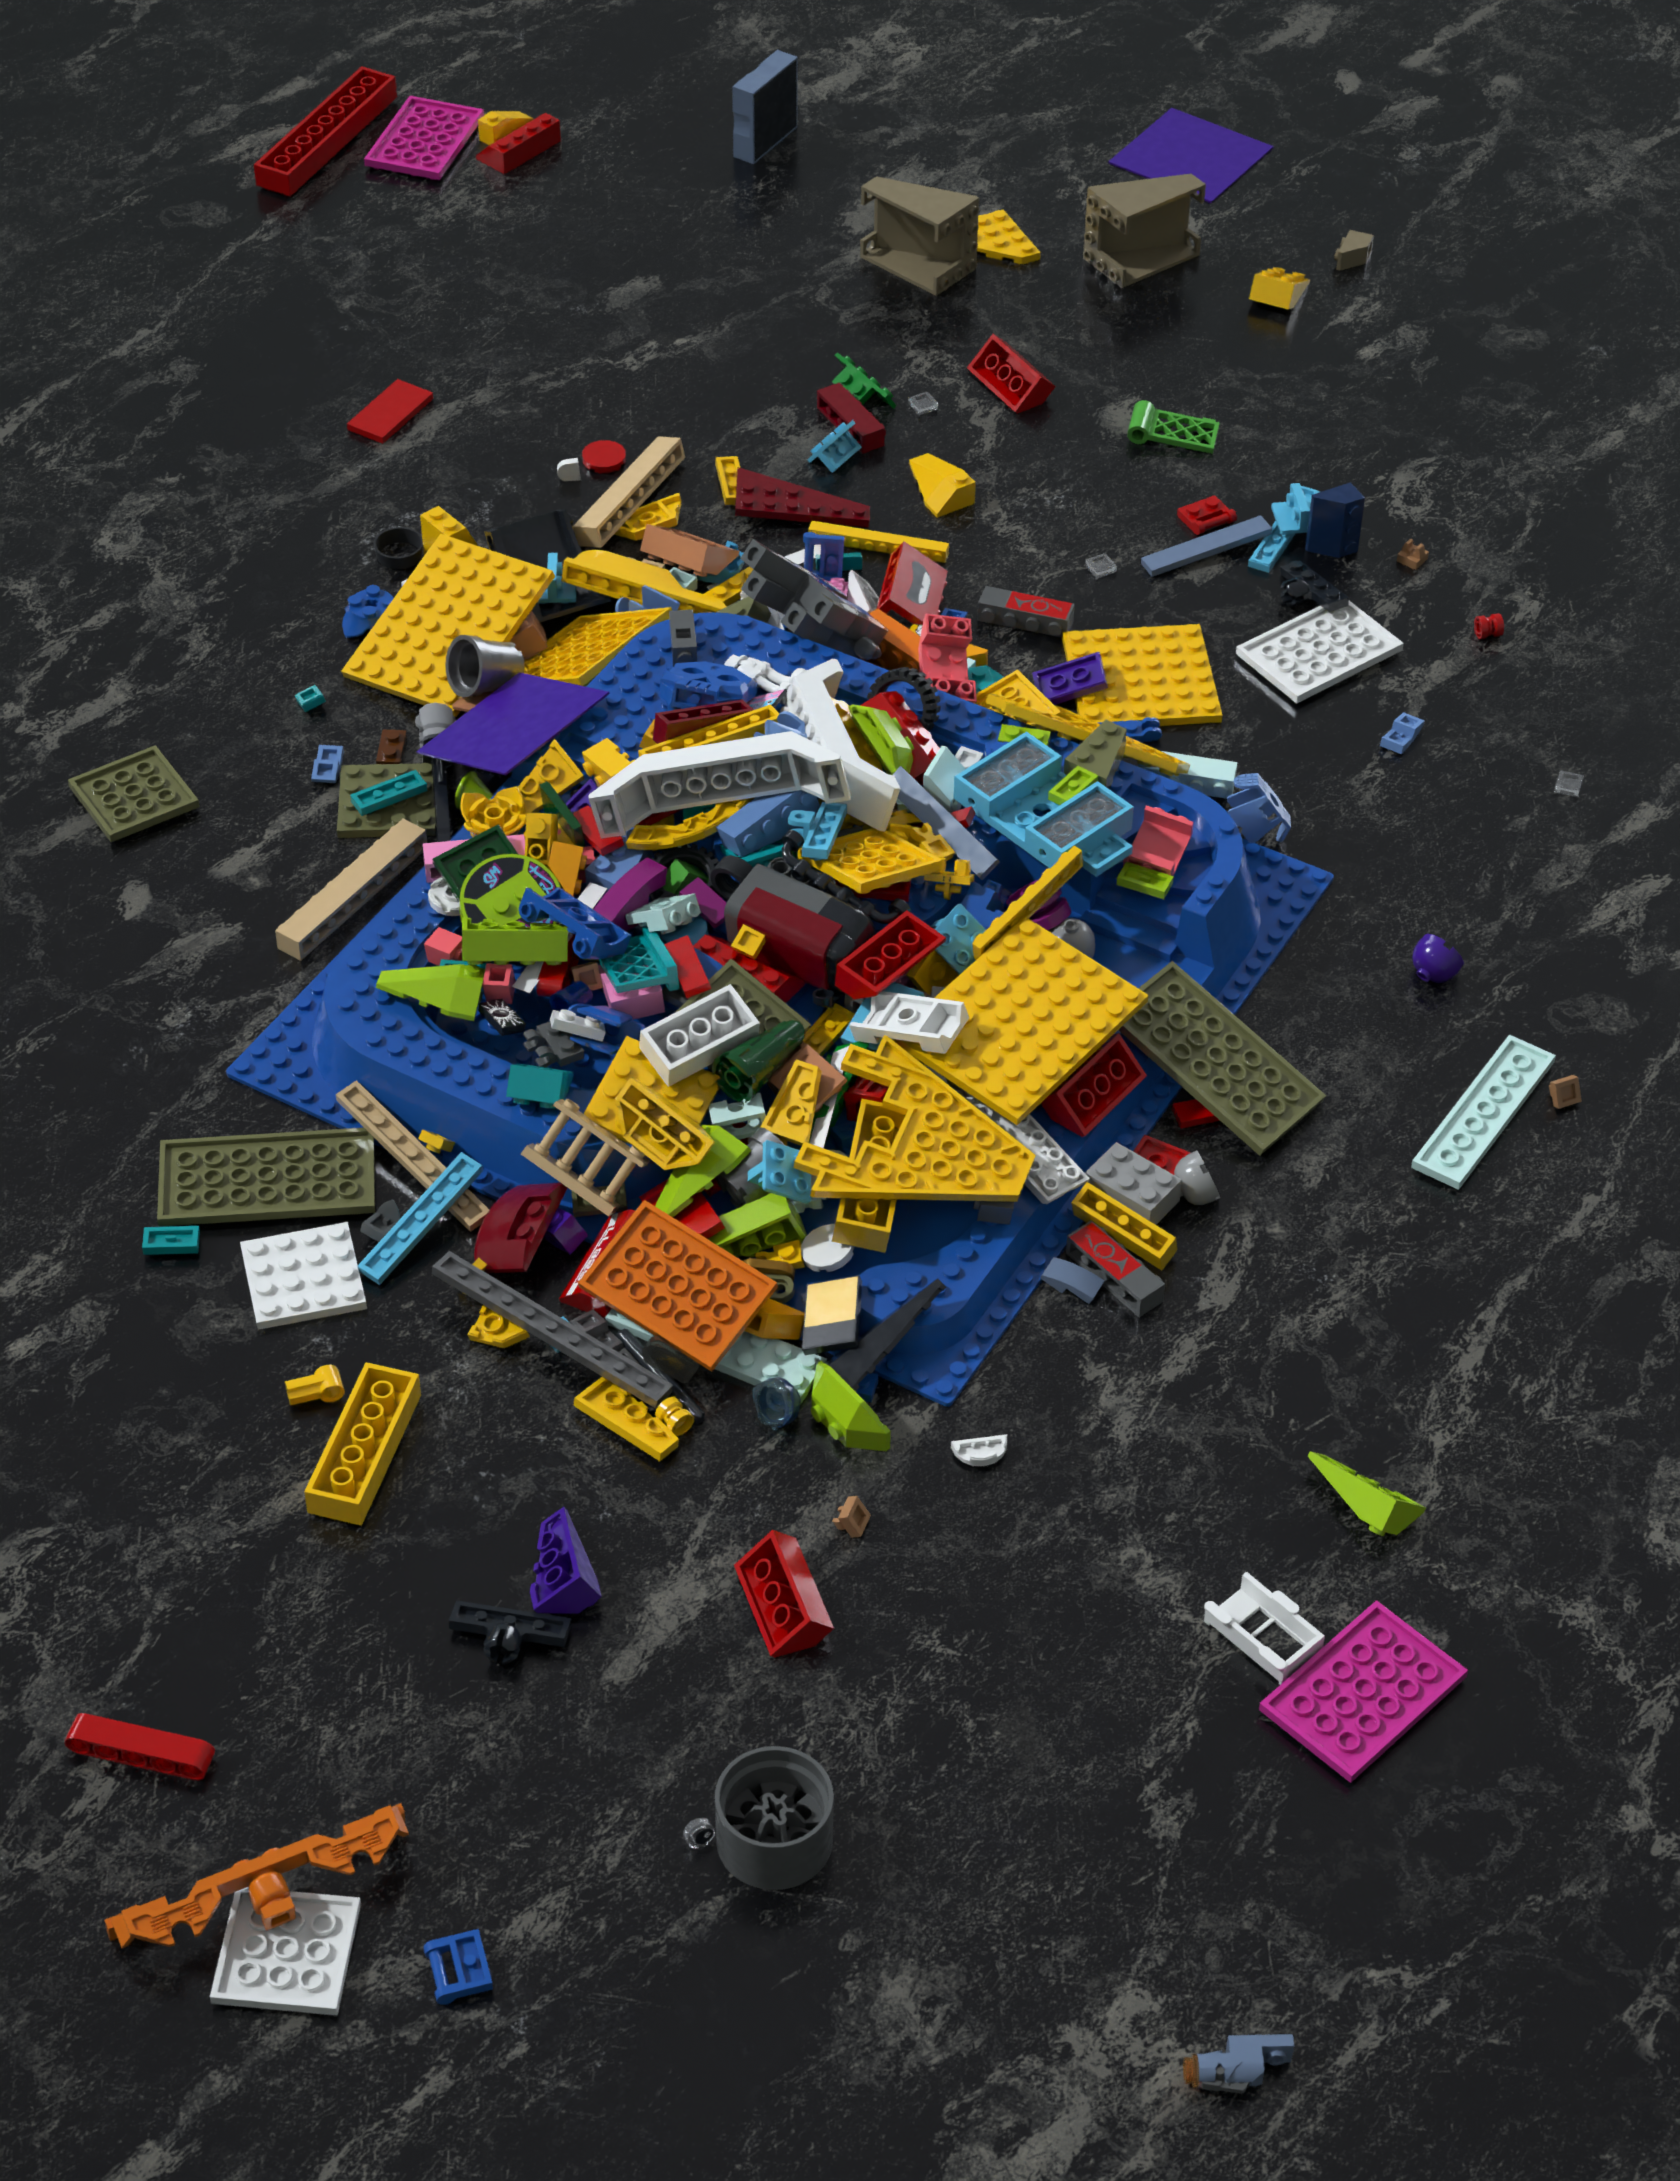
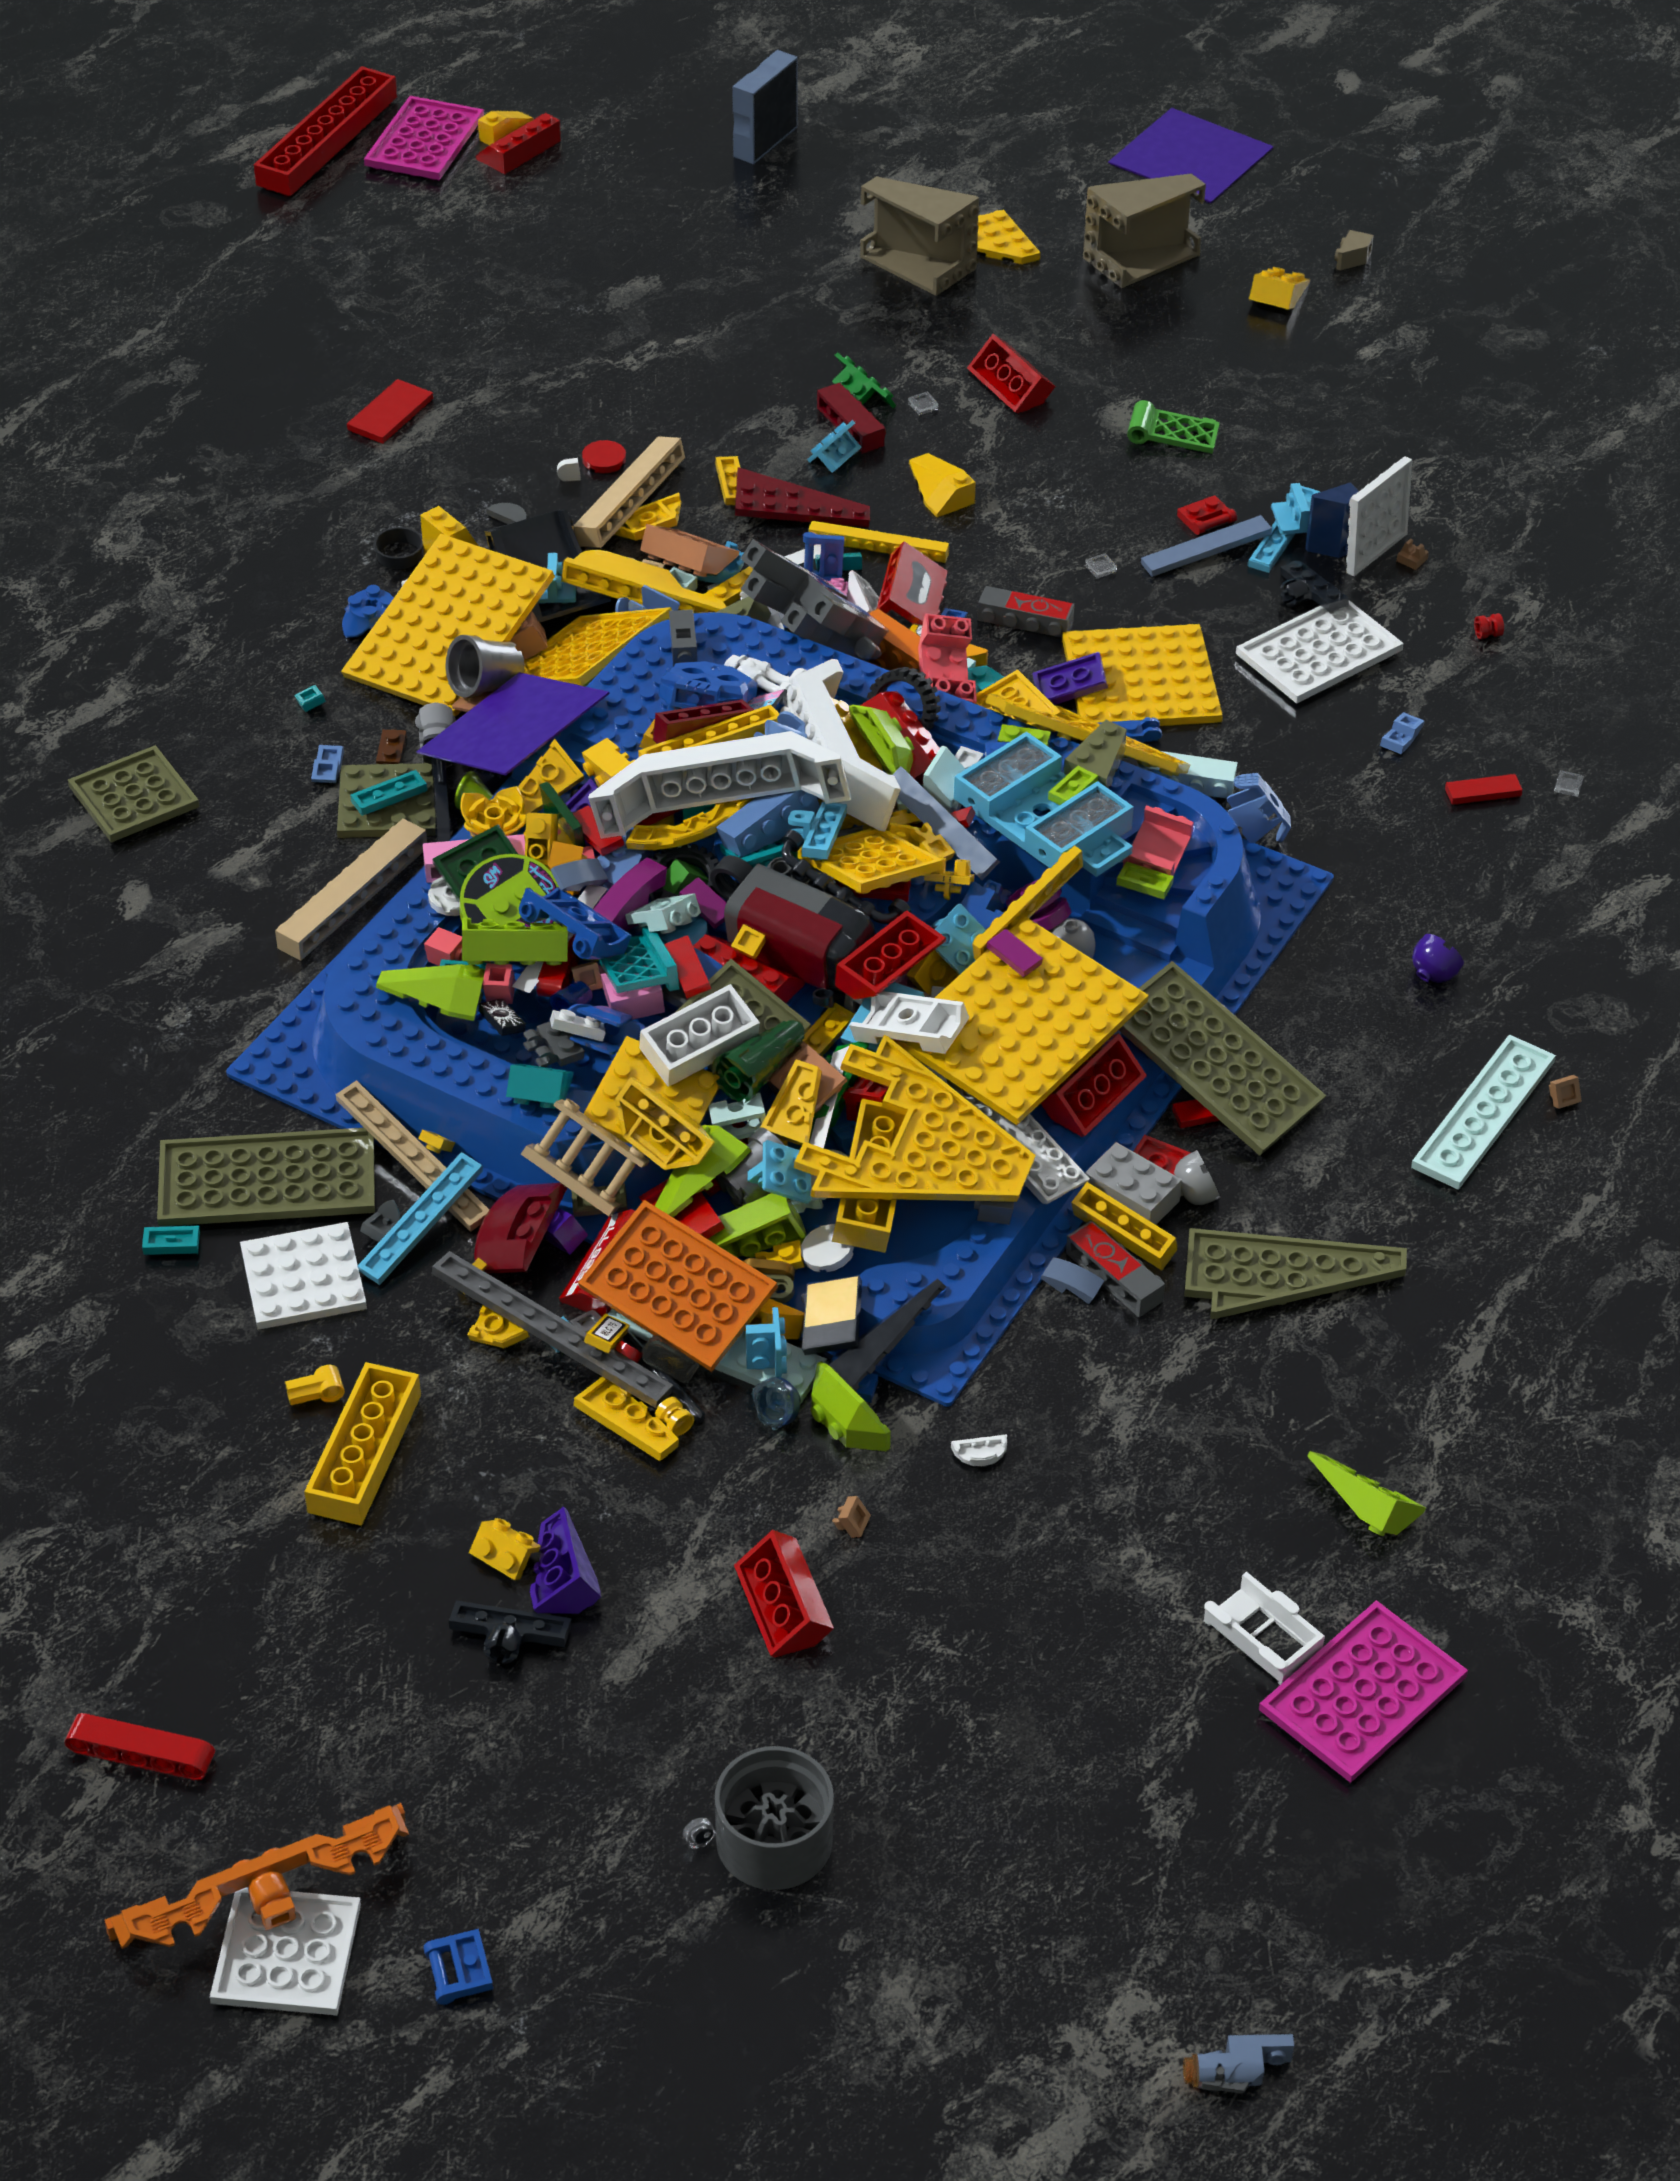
(503, 1547): none -> yellow bracket
(506, 512): none -> dark grey tile
(578, 873): none -> sand blue slope
(606, 1333): none -> tile
(628, 1351): none -> red tile
(767, 1346): none -> medium azure bracket
(1014, 953): none -> magenta tile
(1264, 1270): none -> olive wing
(1379, 516): none -> white plate
(1483, 789): none -> red tile

